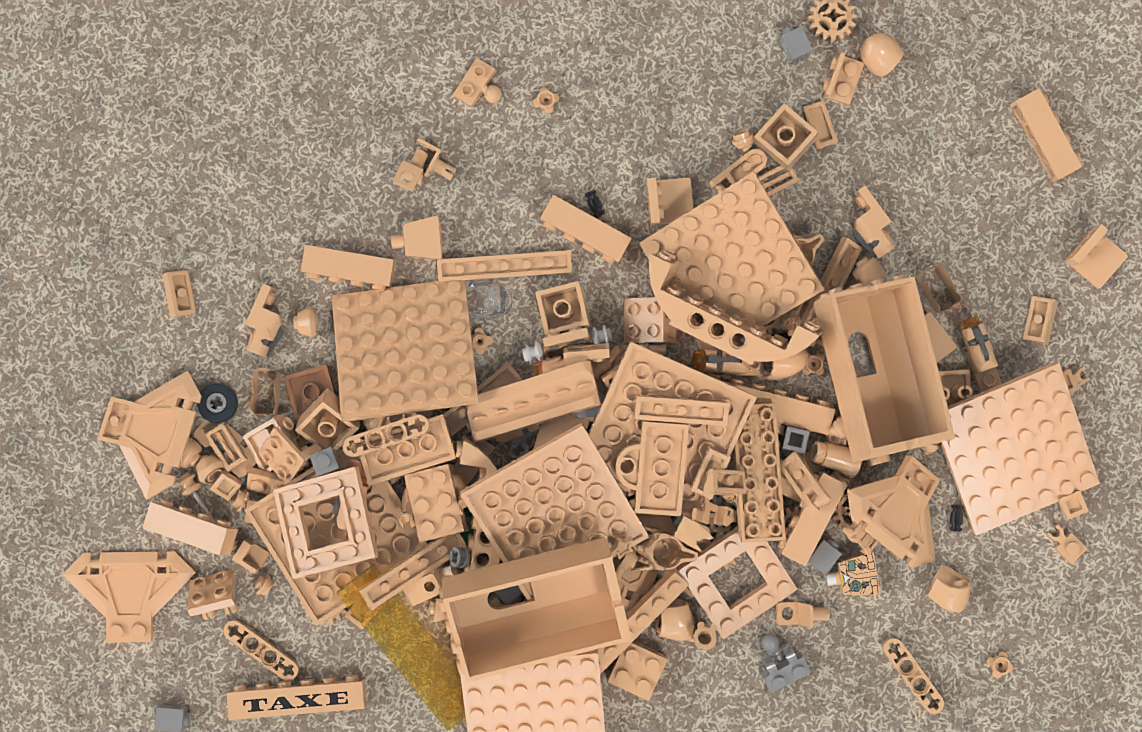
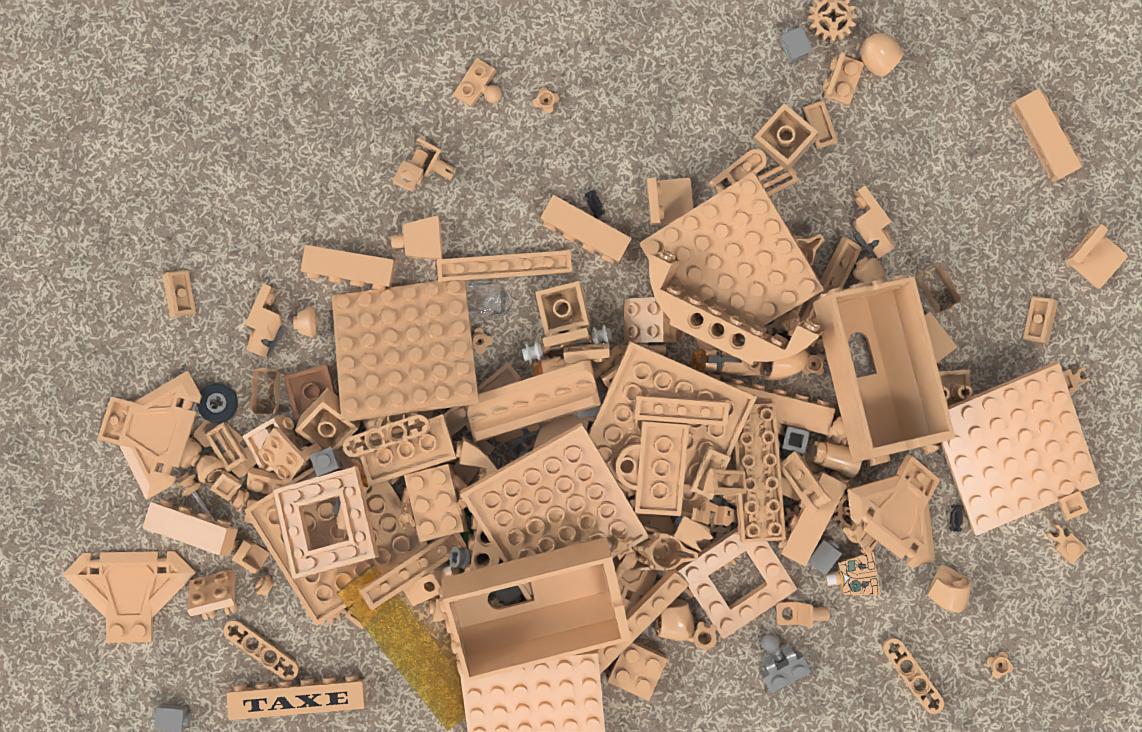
(743, 139): light nougat plate -> none
(980, 354): light nougat plate -> none

